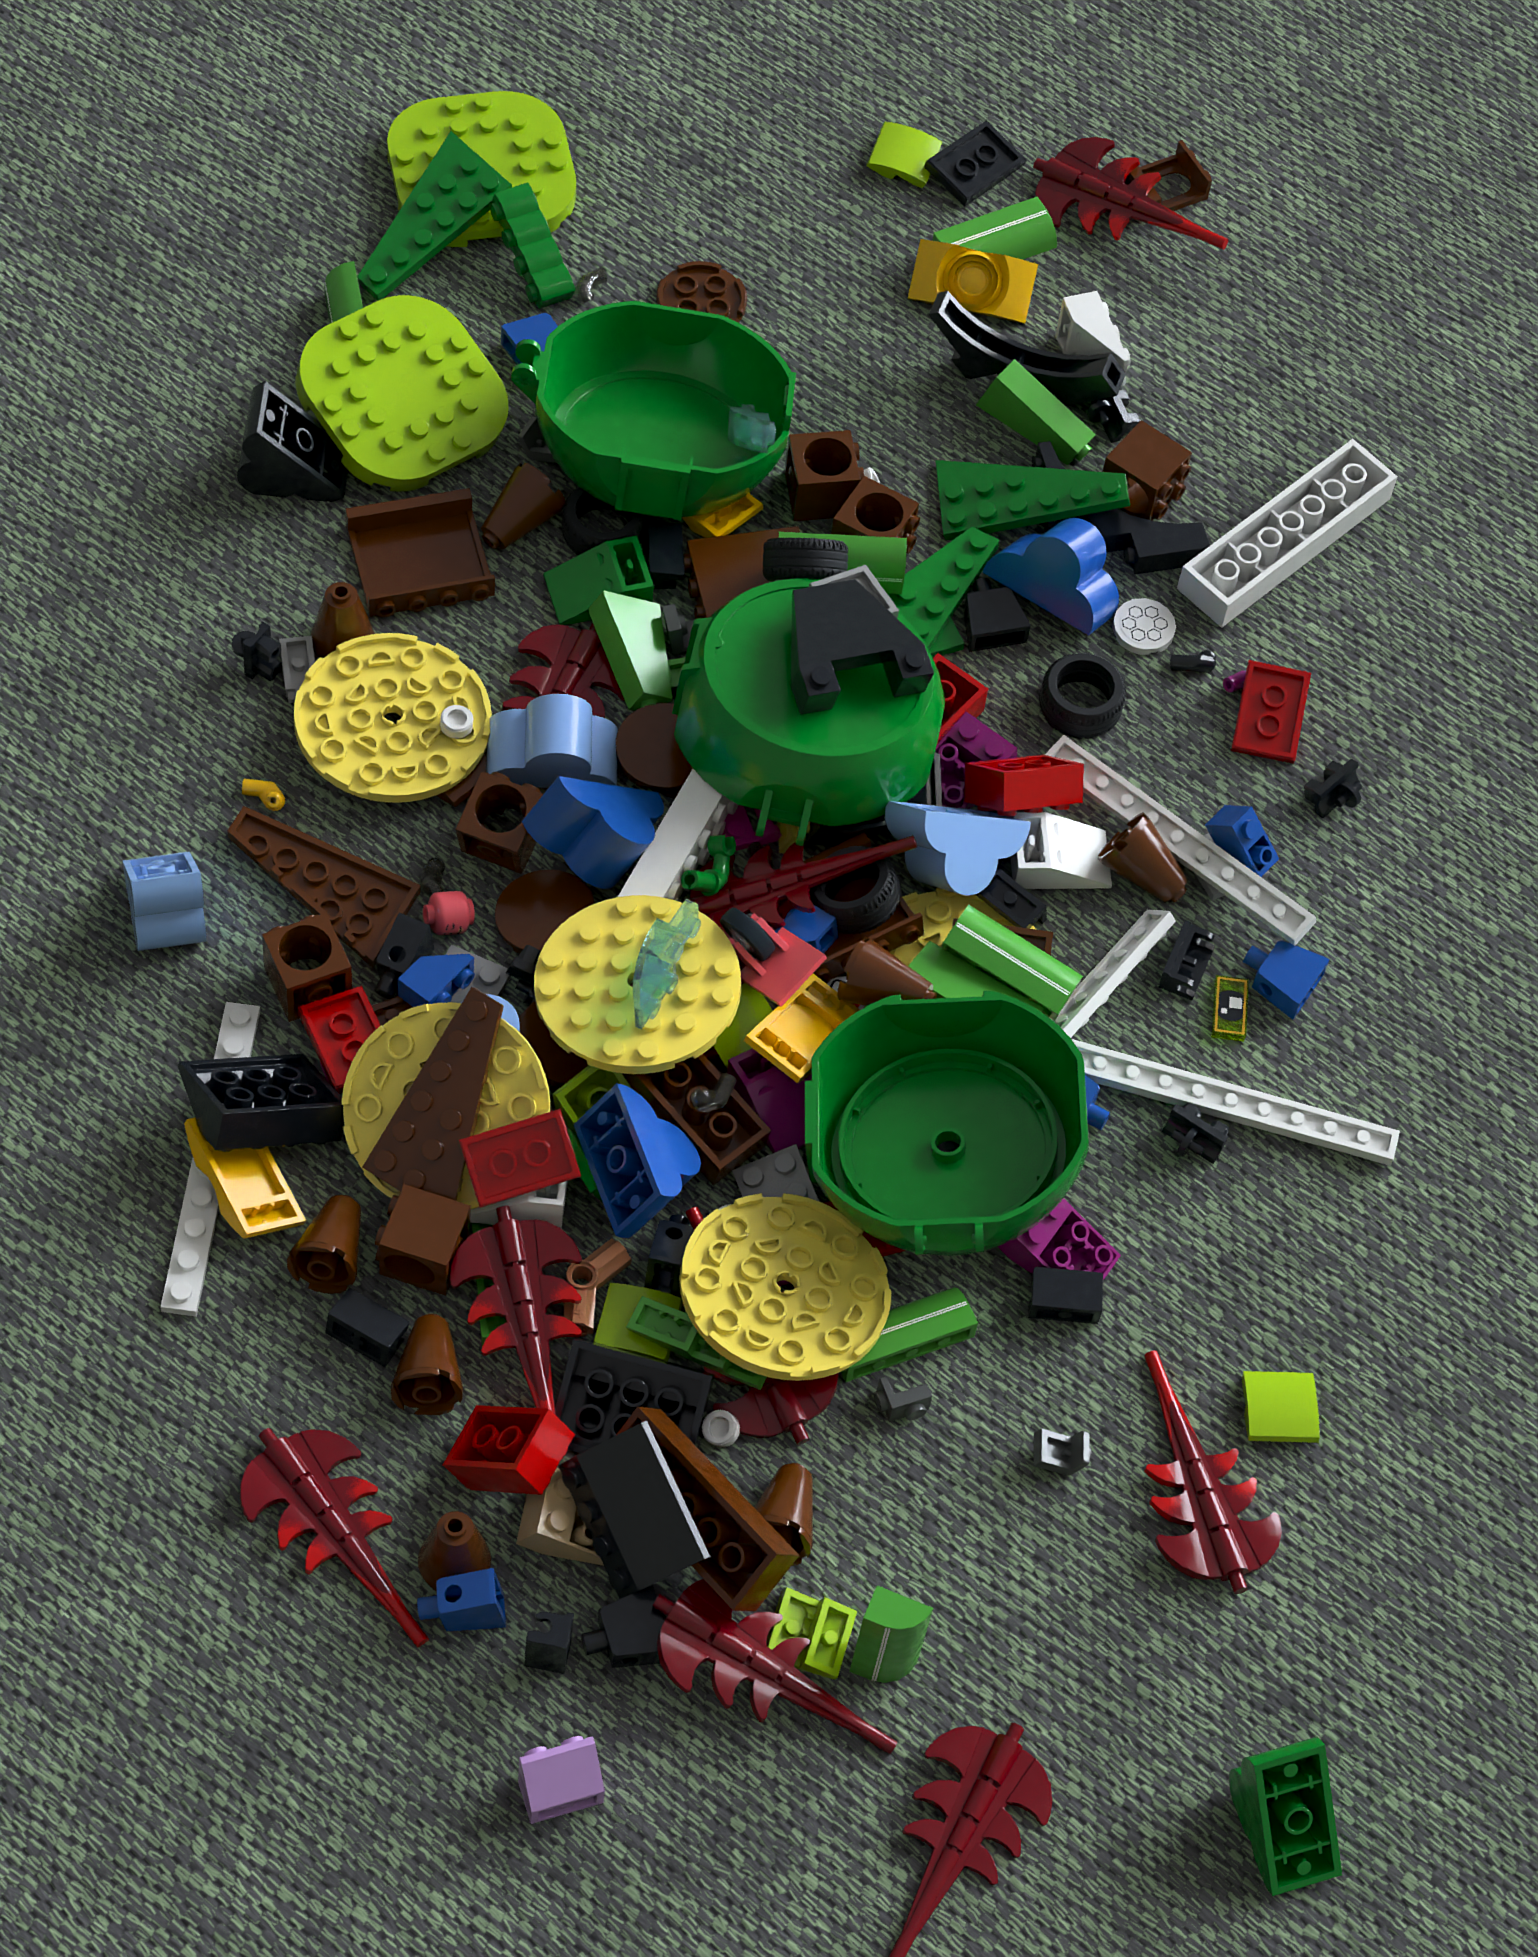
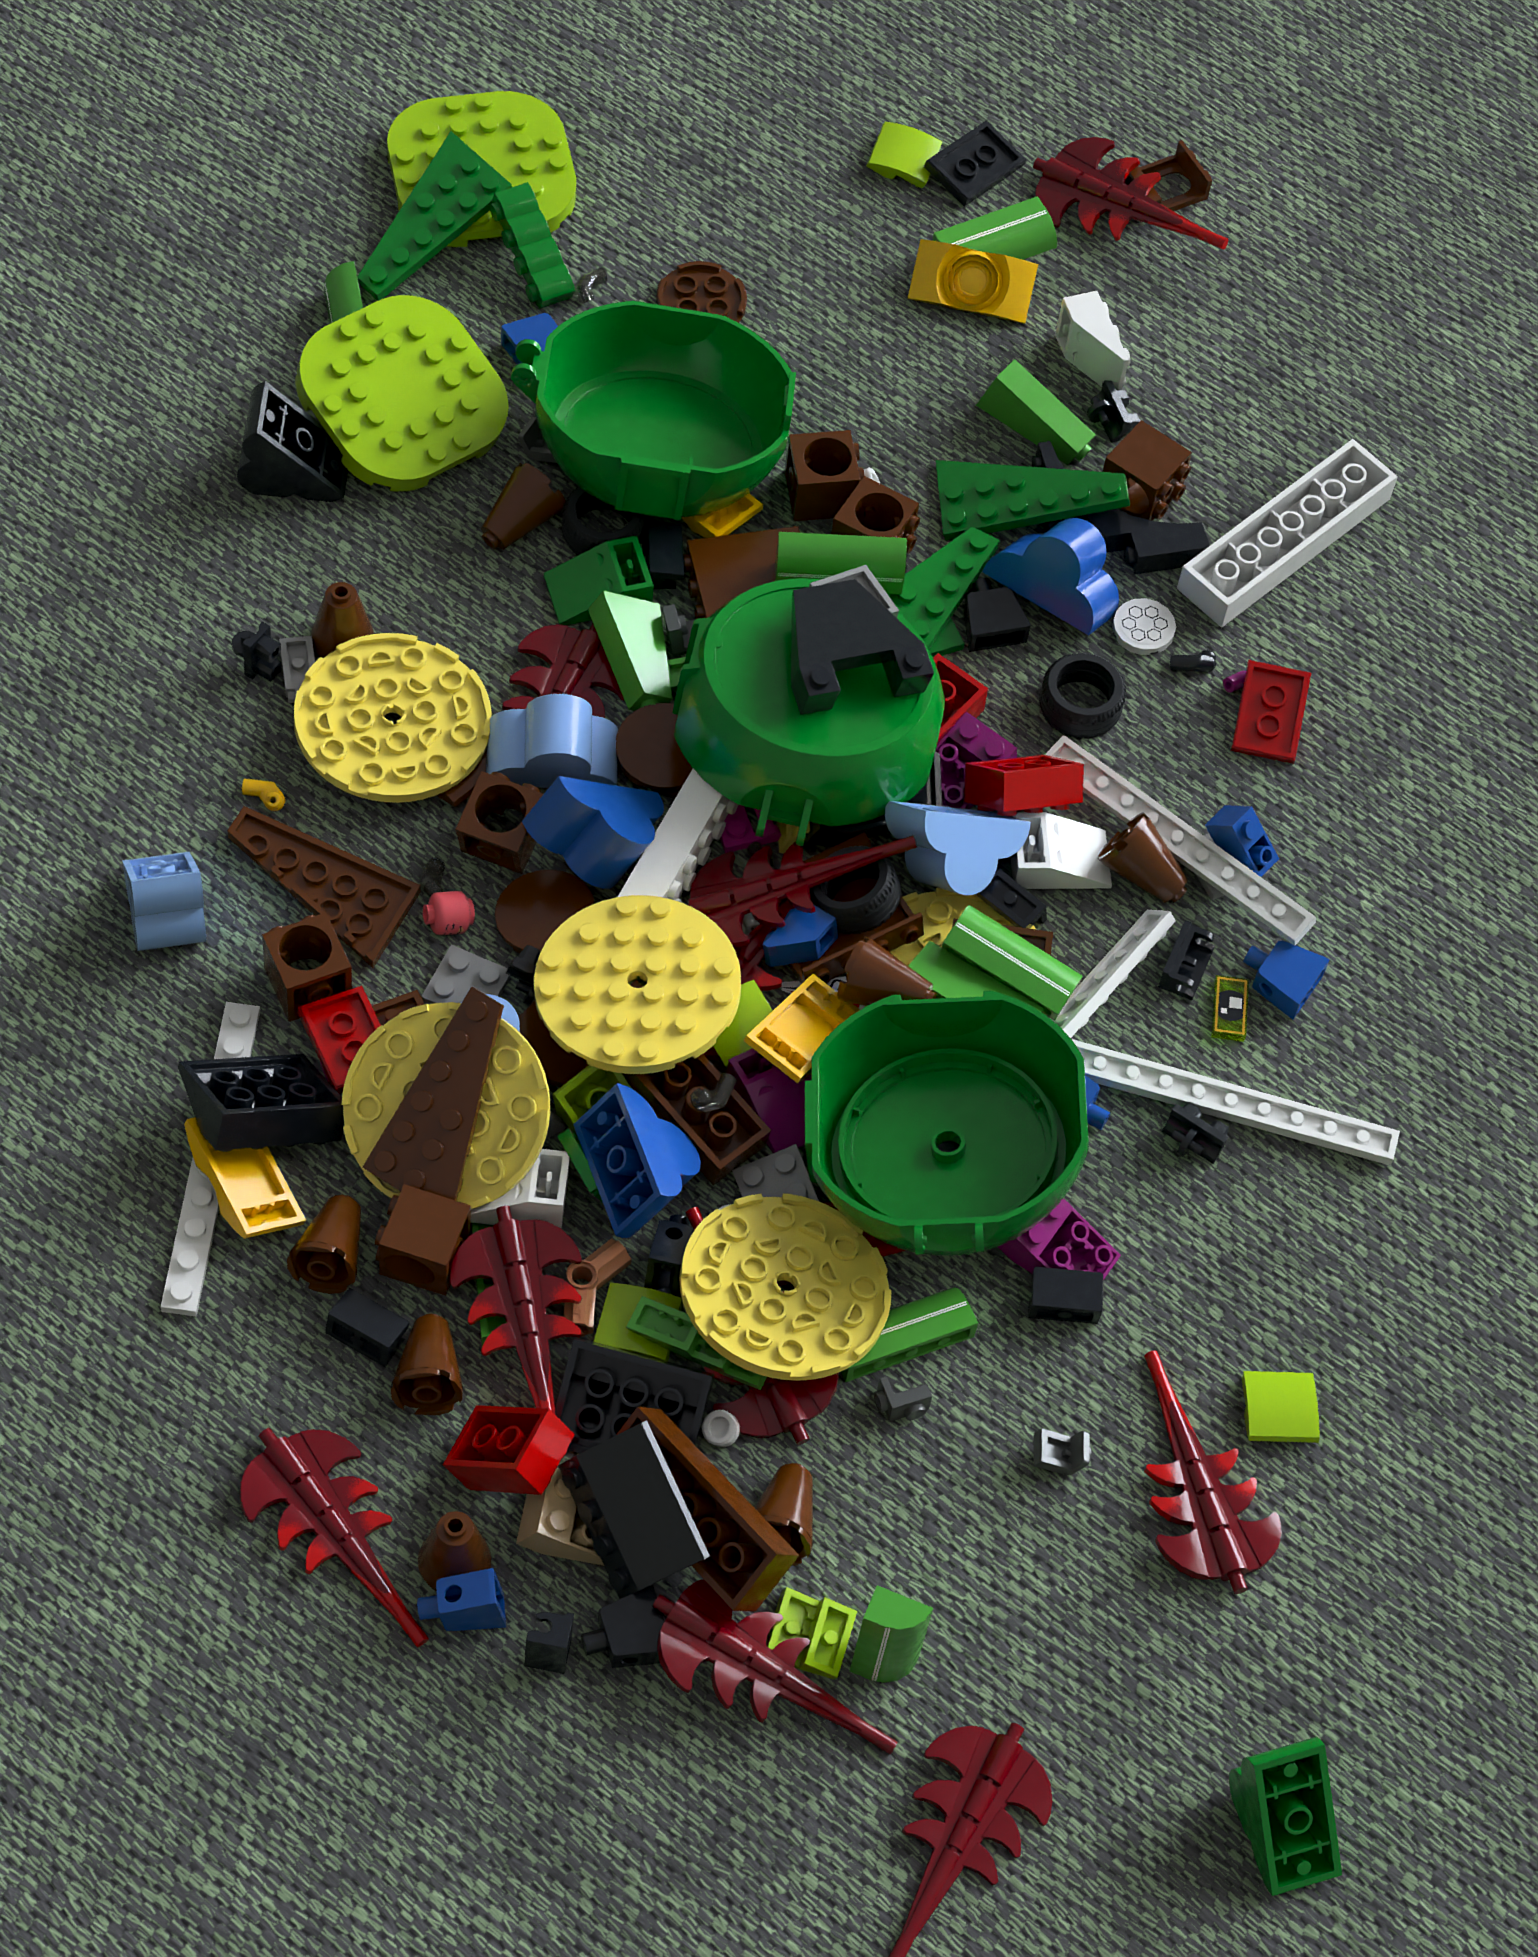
(403, 946): black torso -> none
(419, 553): reddish brown panel -> none
(435, 978): blue slope -> none
(456, 721): white tile -> none
(520, 1158): red tile -> none
(560, 1779): lavender slope -> none
(658, 958): clear light blue slope -> none
(712, 880): green piece -> none
(750, 428): clear light blue slope -> none
(780, 958): coral plate -> none
(803, 558): black tyre -> none
(986, 352): black arch -> none
(1338, 789): black hips -> none

